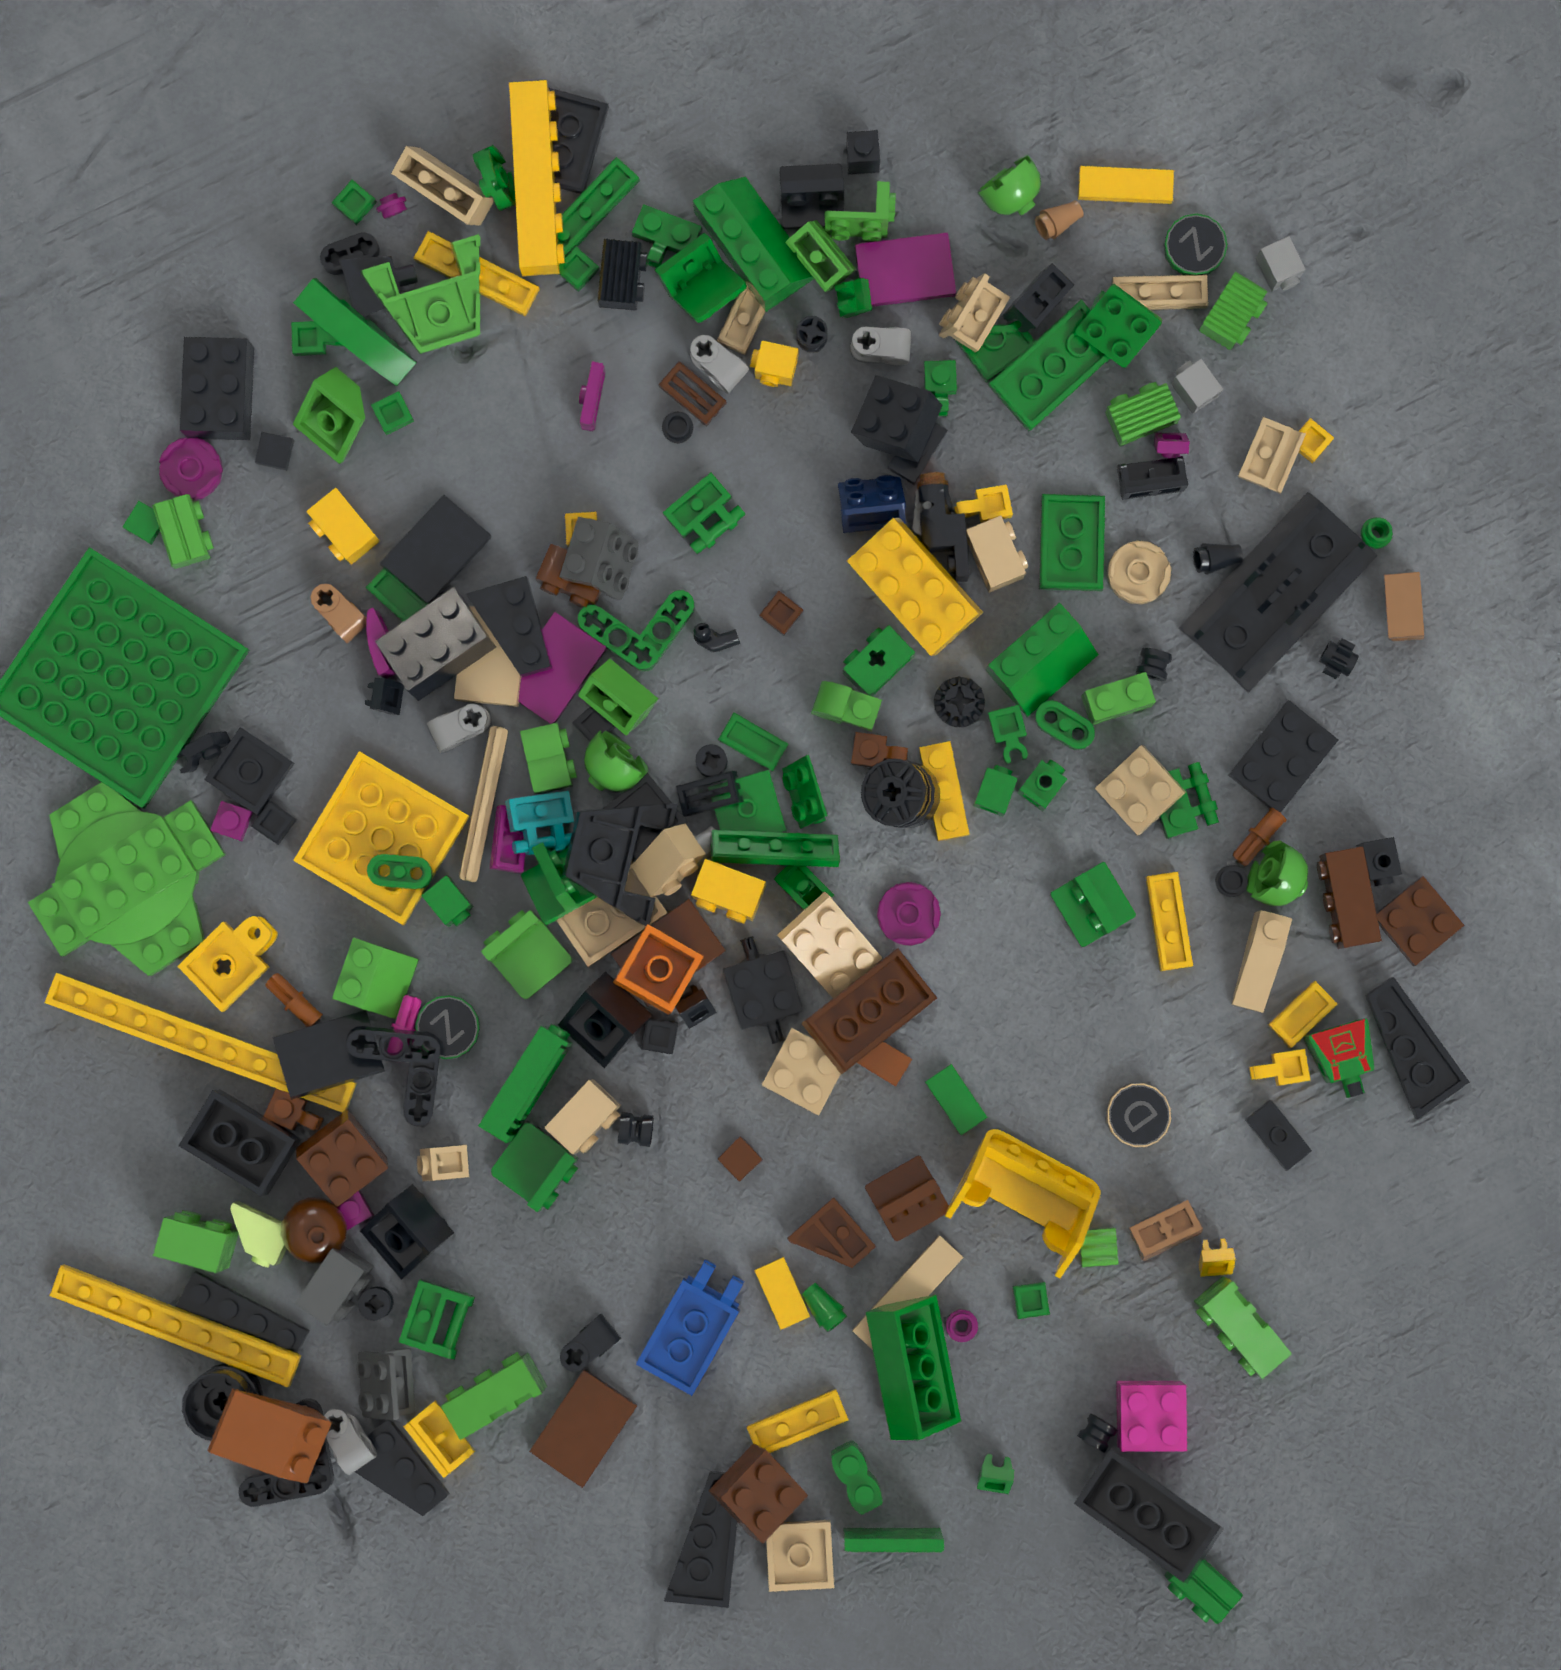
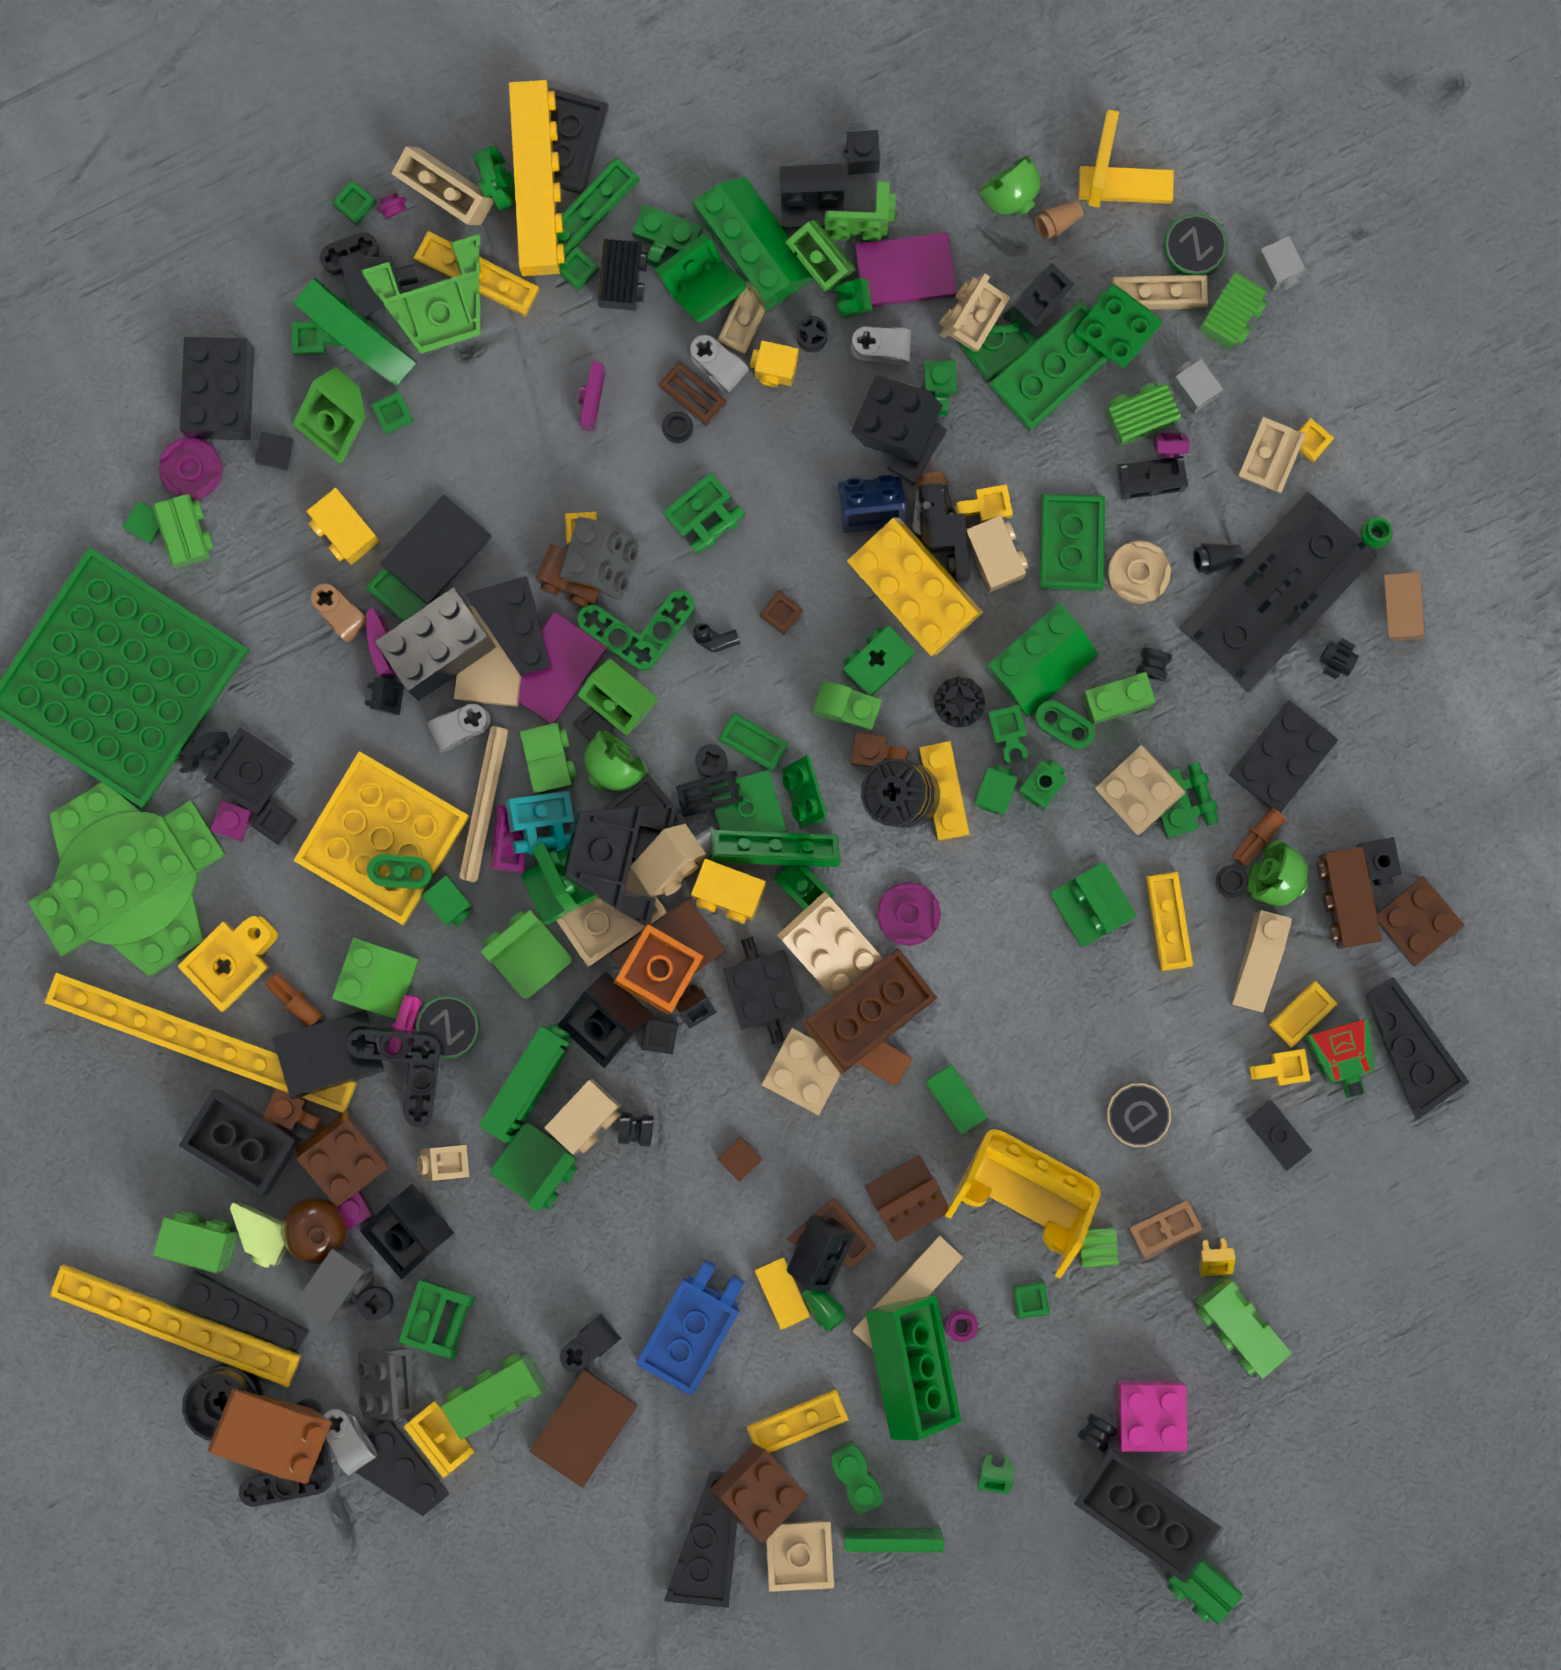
(820, 1253): none -> black hinge
(1103, 158): none -> yellow tile

